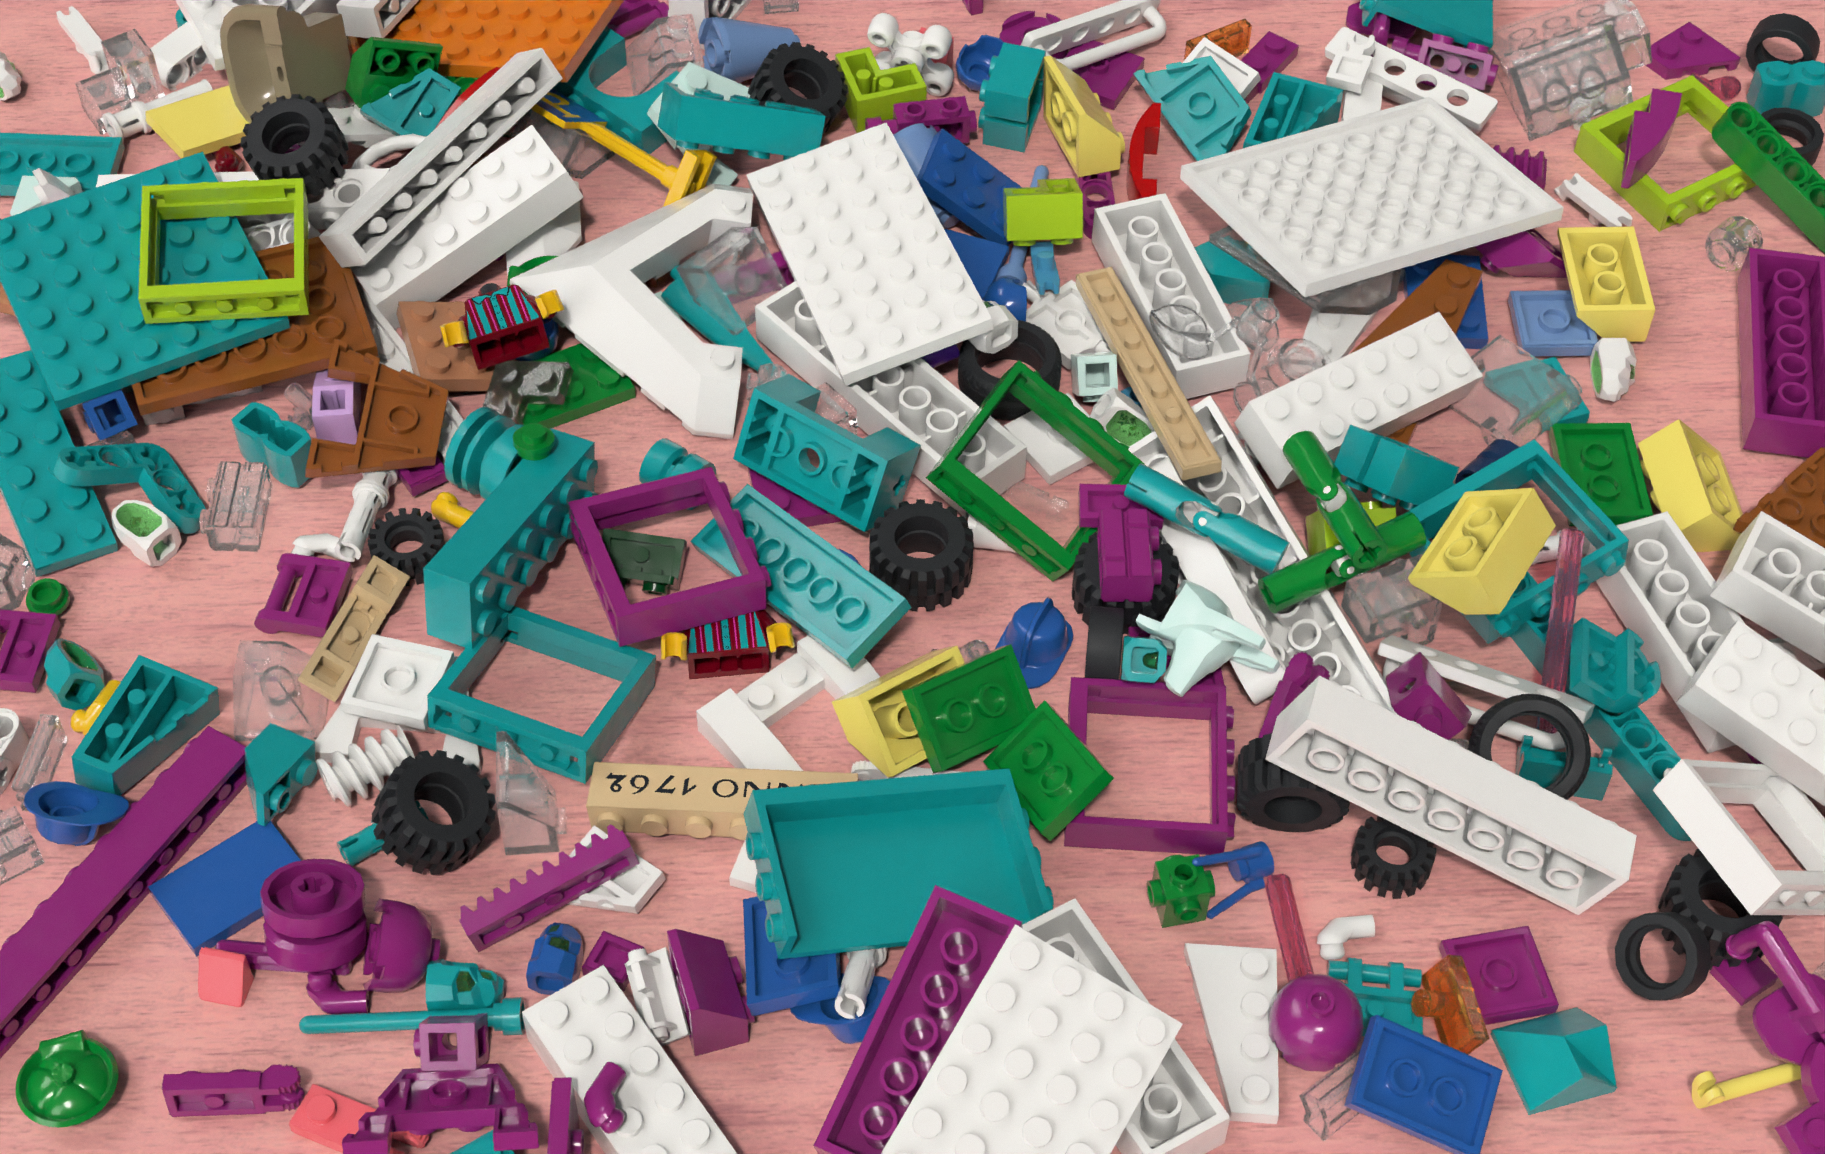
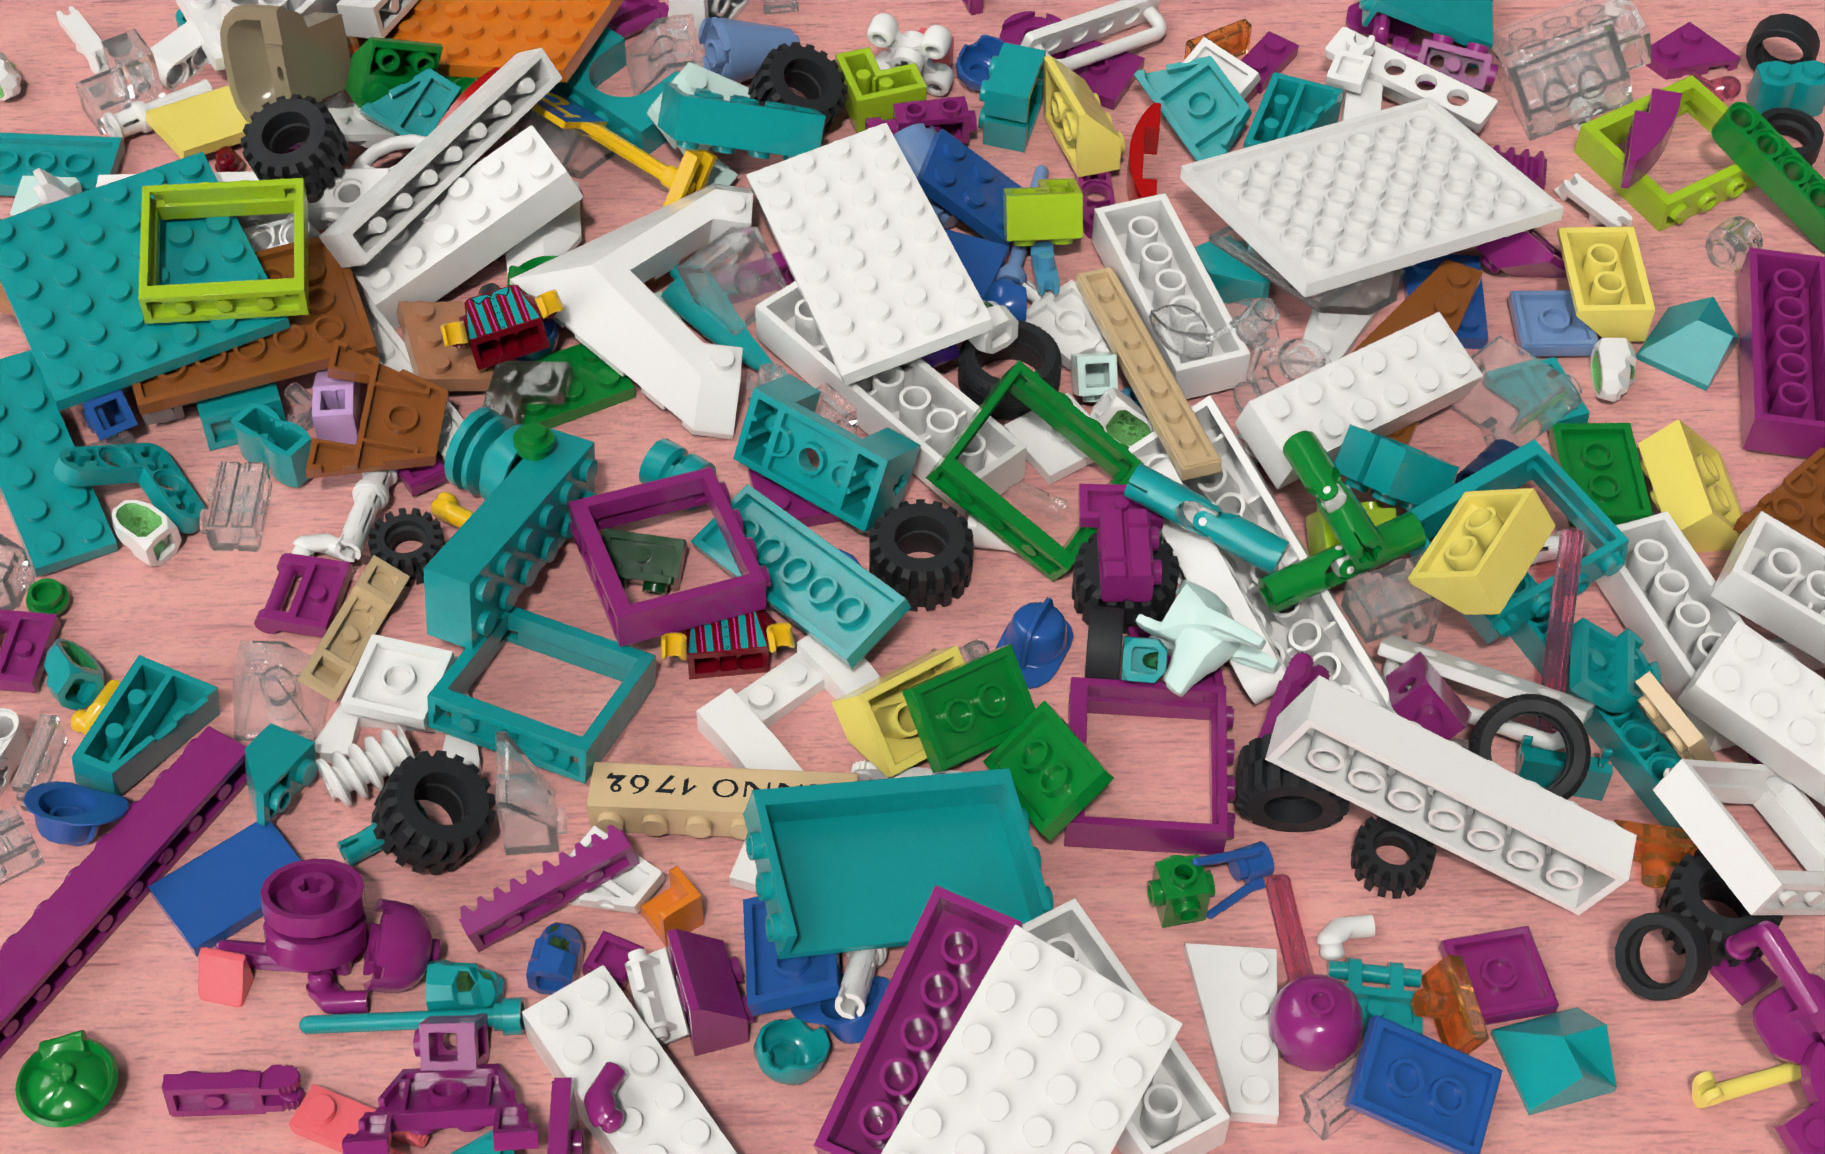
(219, 410): none -> teal hinge
(674, 908): none -> orange panel
(791, 1051): none -> teal hair
(1657, 850): none -> clear orange tile
(1672, 721): none -> tan plate
(1690, 342): none -> slope

